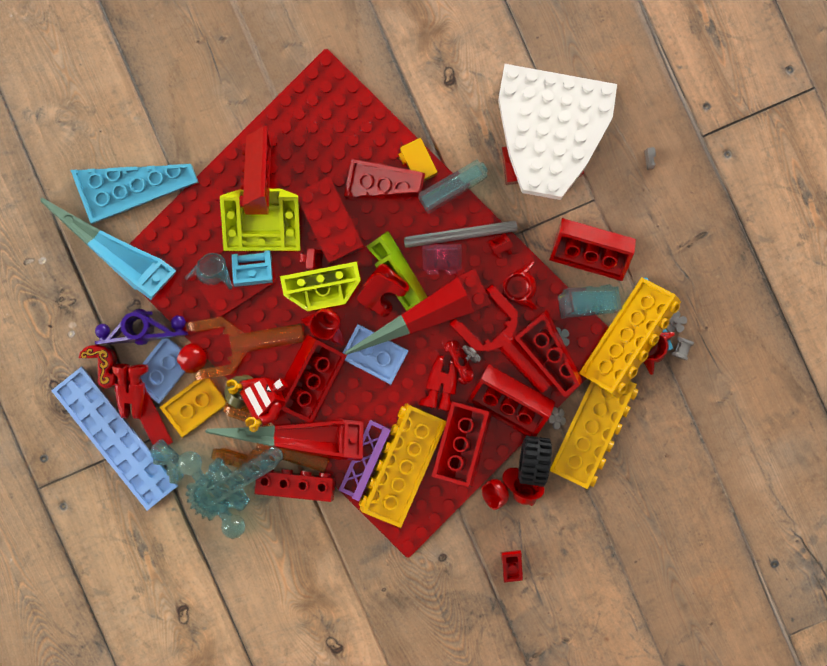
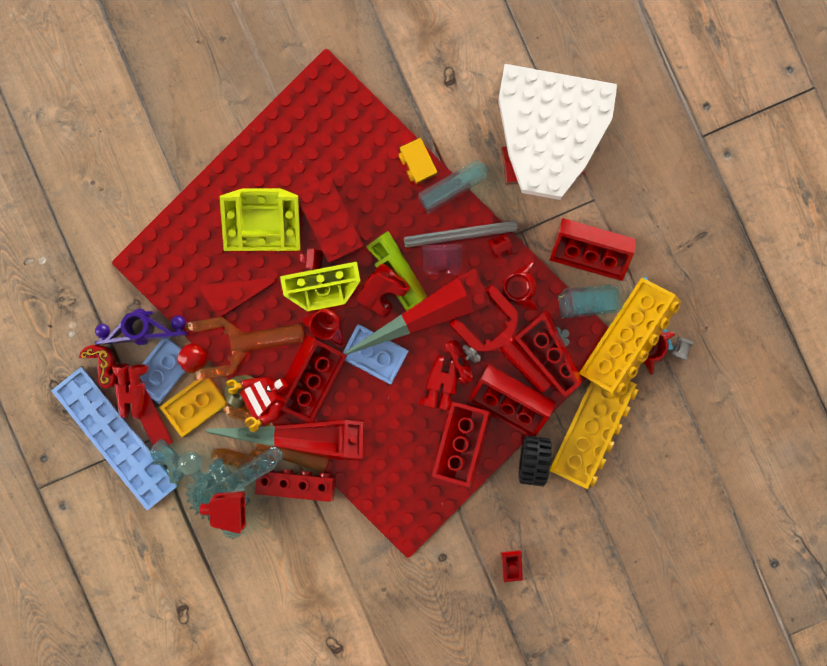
(124, 188): medium azure wing -> none
(135, 266): medium azure plate -> none
(211, 270): clear light blue piece -> none
(226, 511): none -> red torso
(252, 273): medium azure plate -> none
(256, 172): red slope -> none
(371, 463): medium lavender fence -> none
(379, 179): wing -> none
(402, 465): yellow bracket -> none
(495, 494): red hair -> none
(522, 493): red piece -> none
(557, 418): light grey plant -> none
(650, 153): light grey tile -> none
(676, 321): light grey plant -> none

